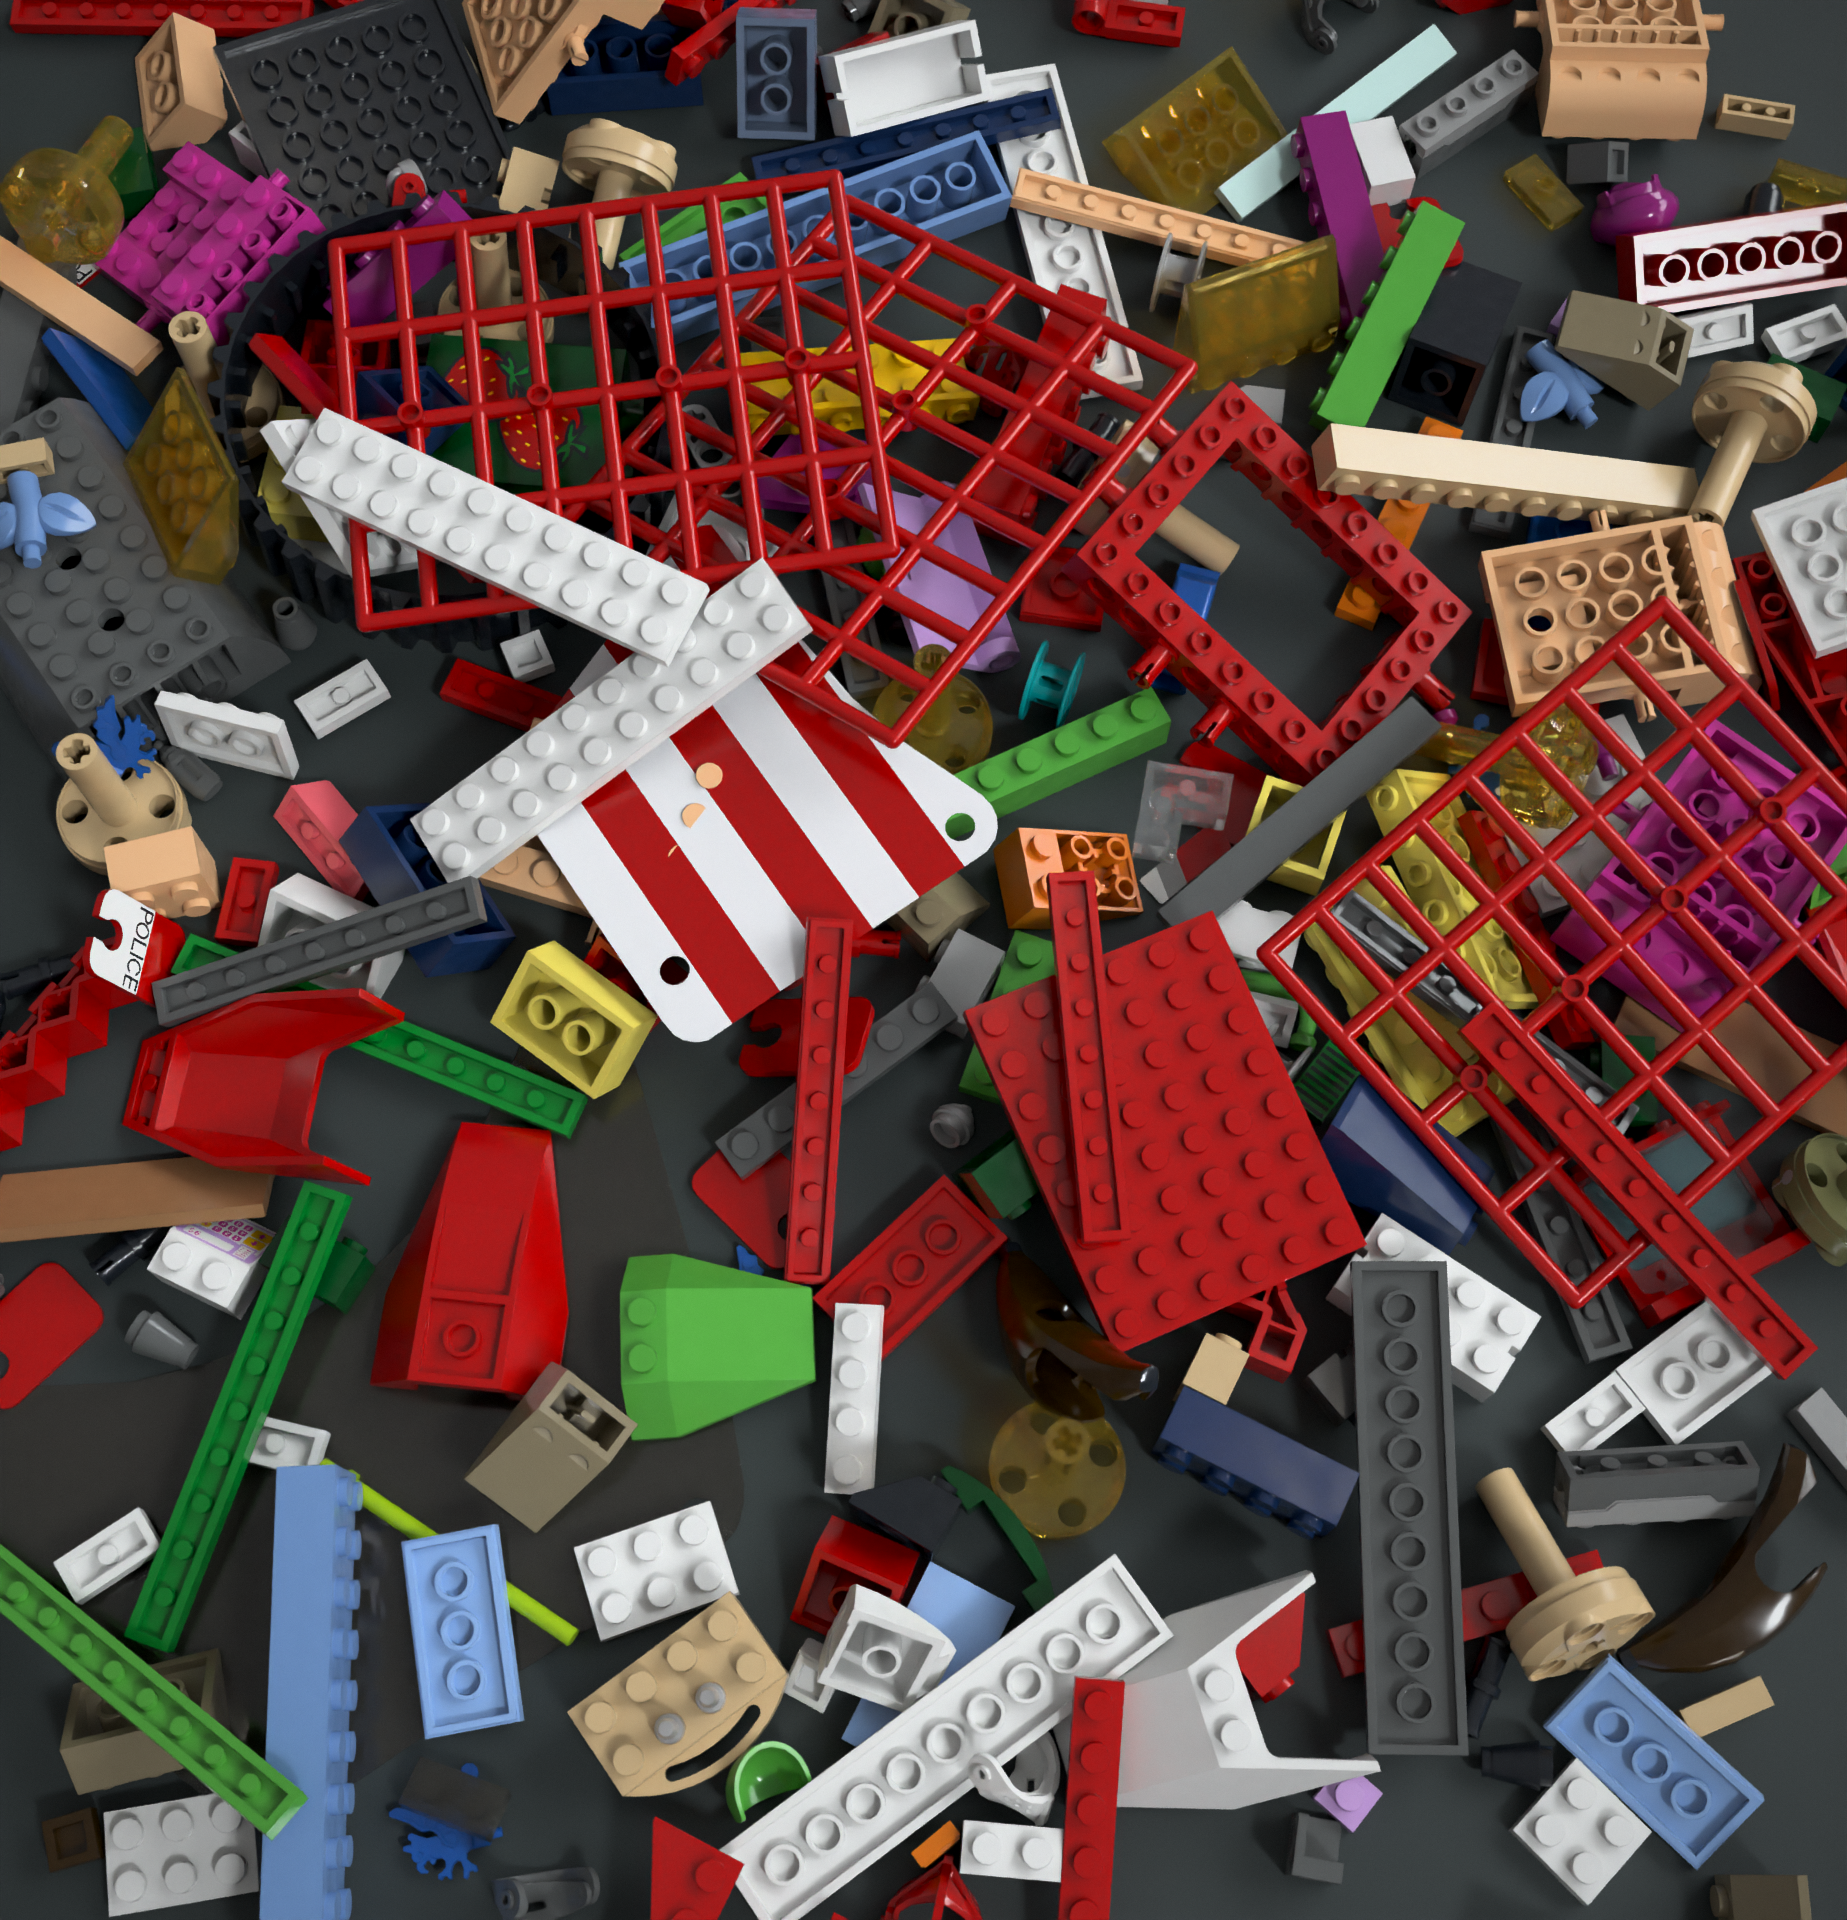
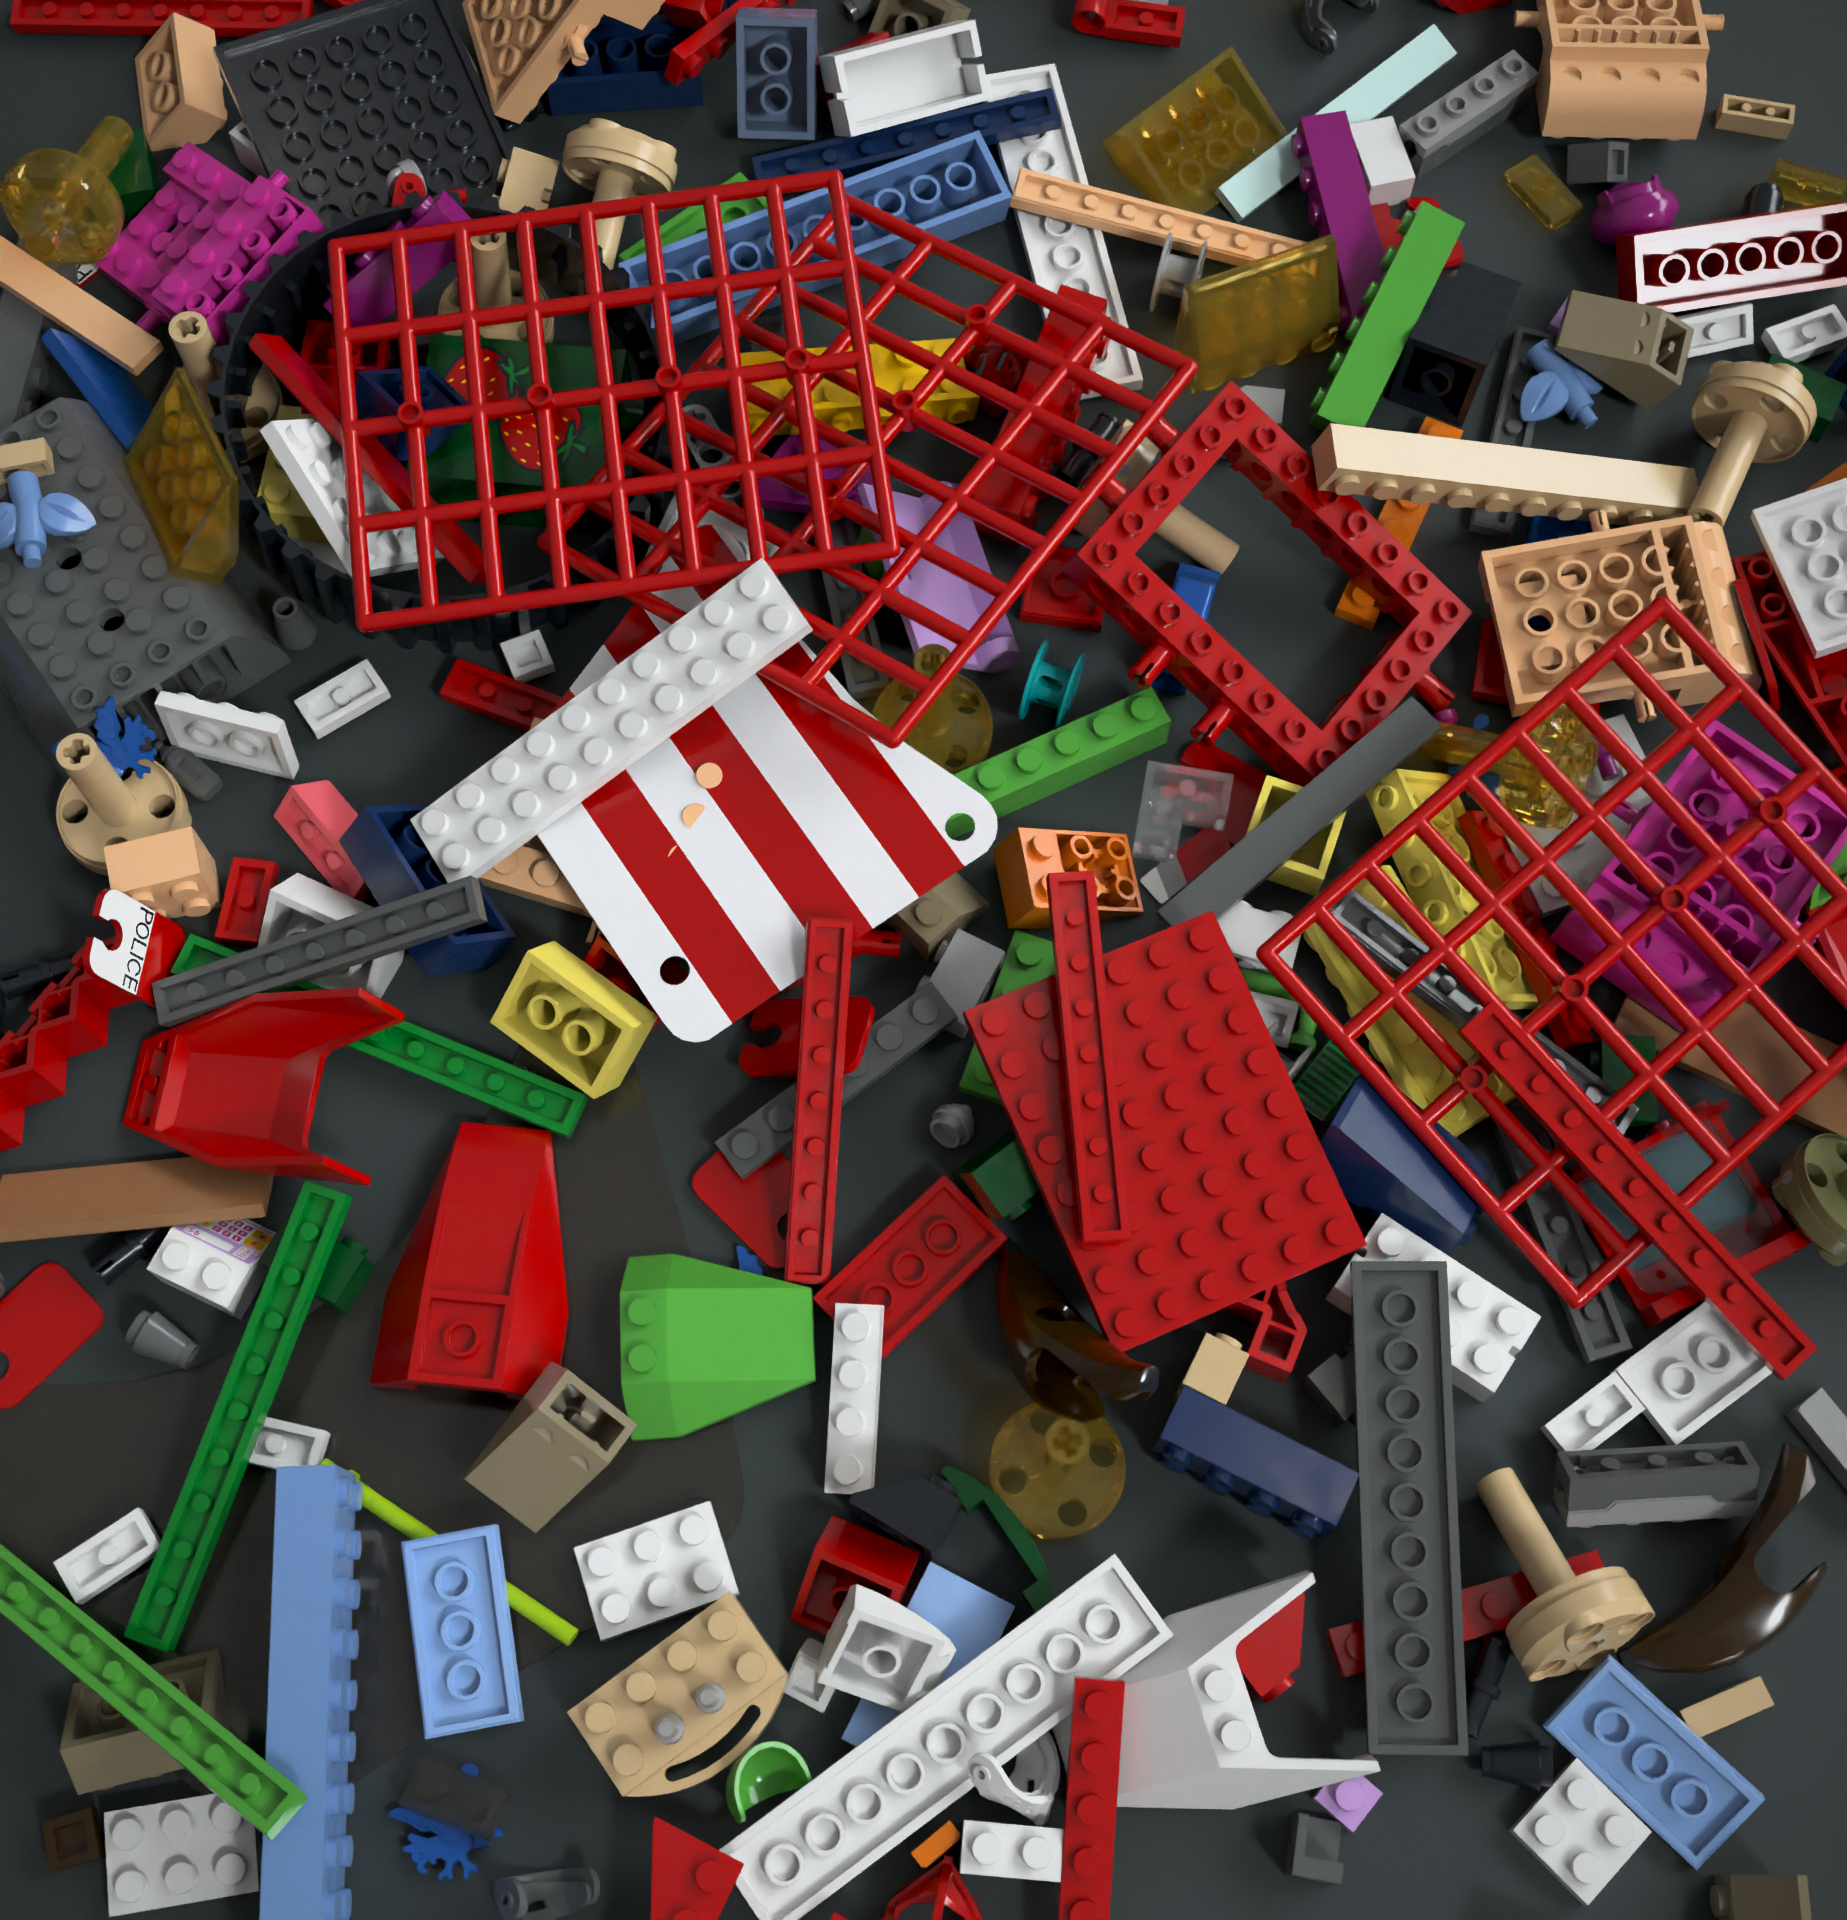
(497, 537): white plate -> none

